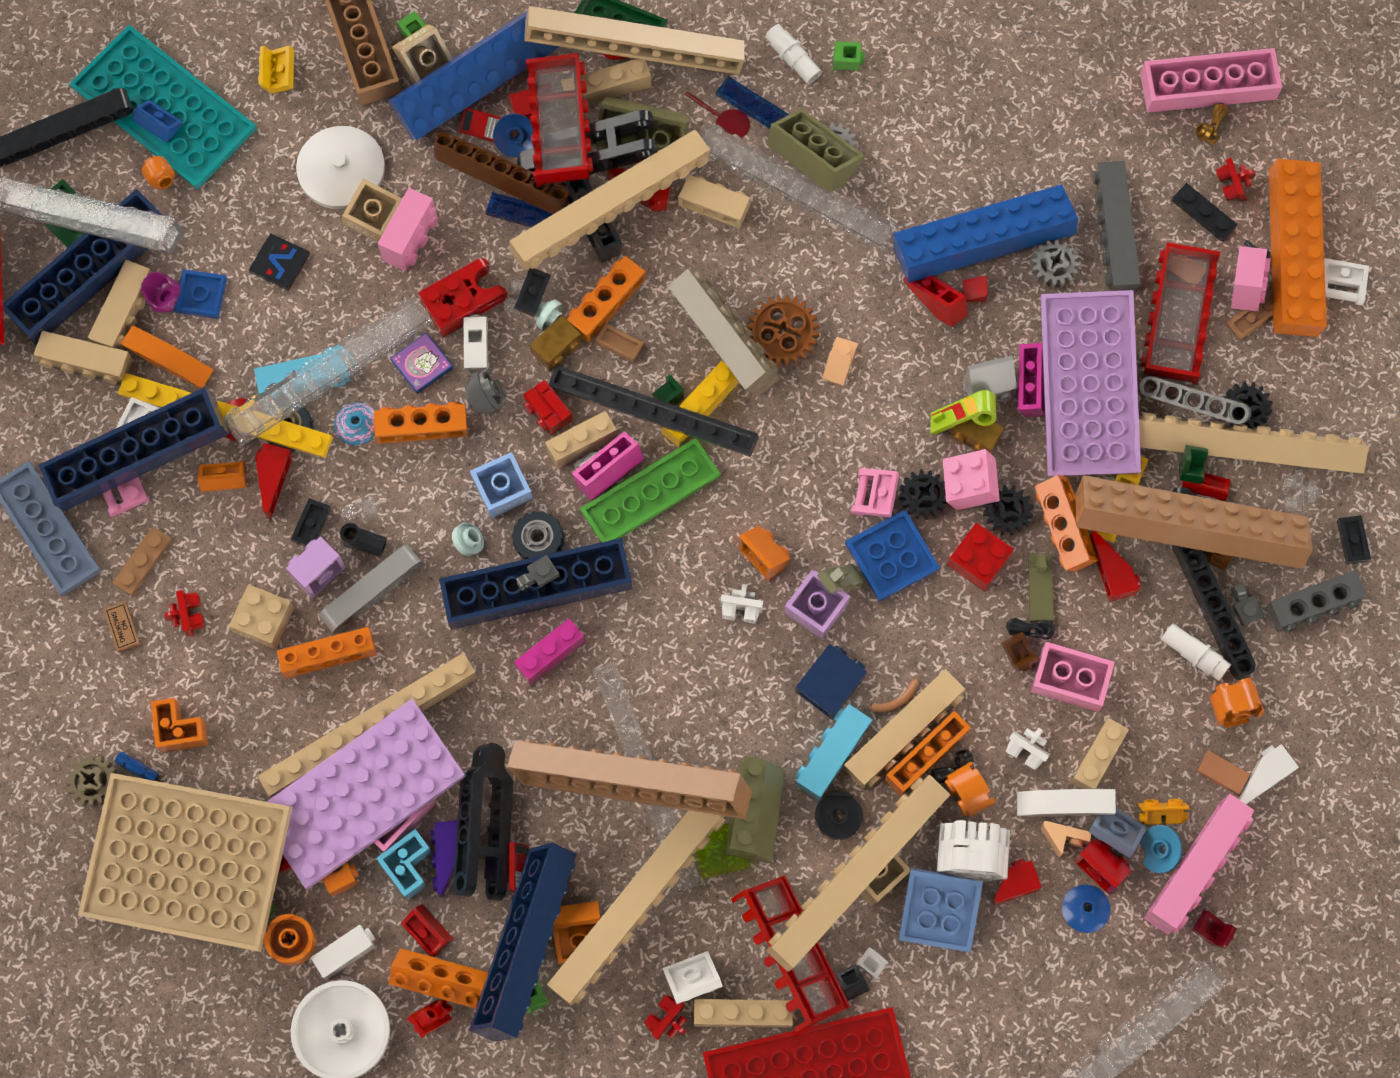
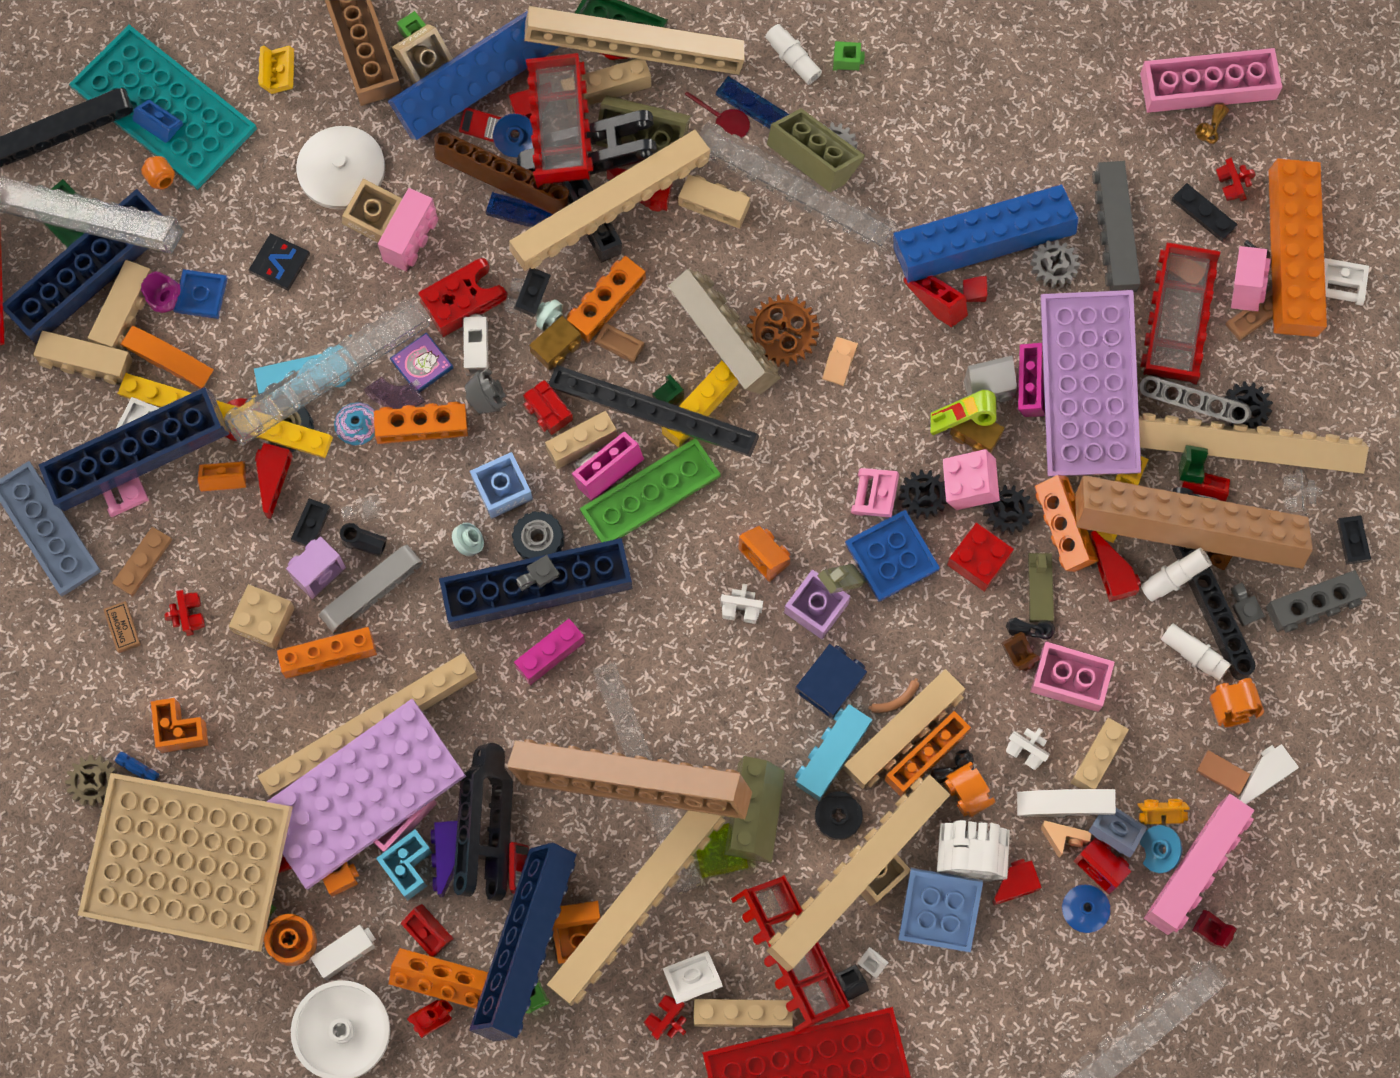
(394, 396): none -> tile
(1175, 574): none -> white piece

